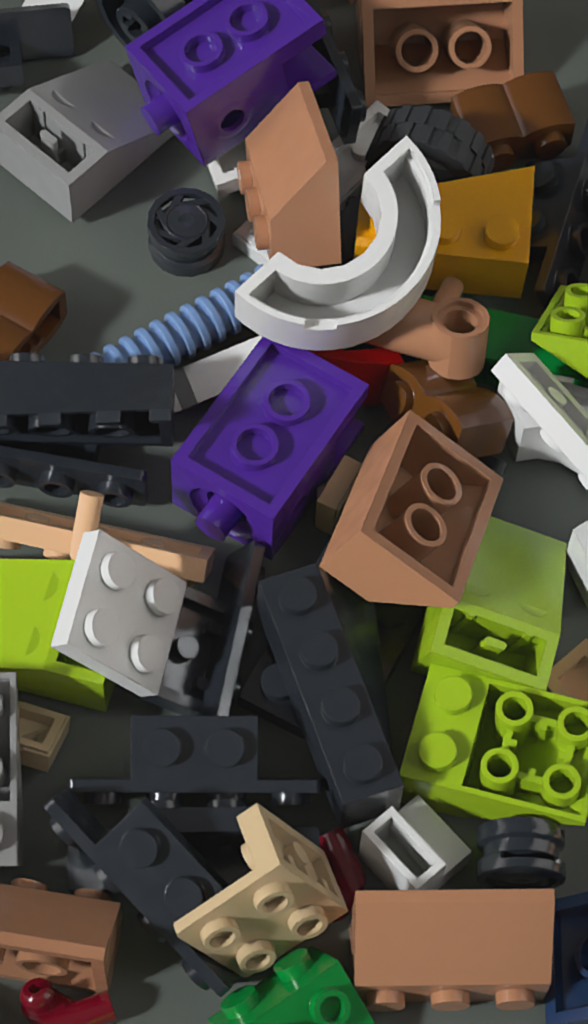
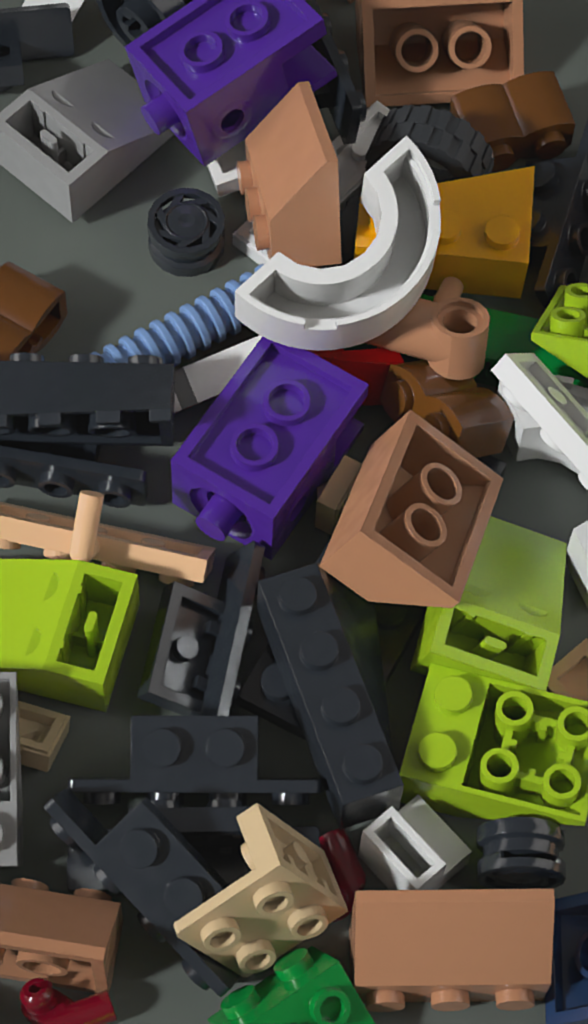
(119, 614): white plate -> none

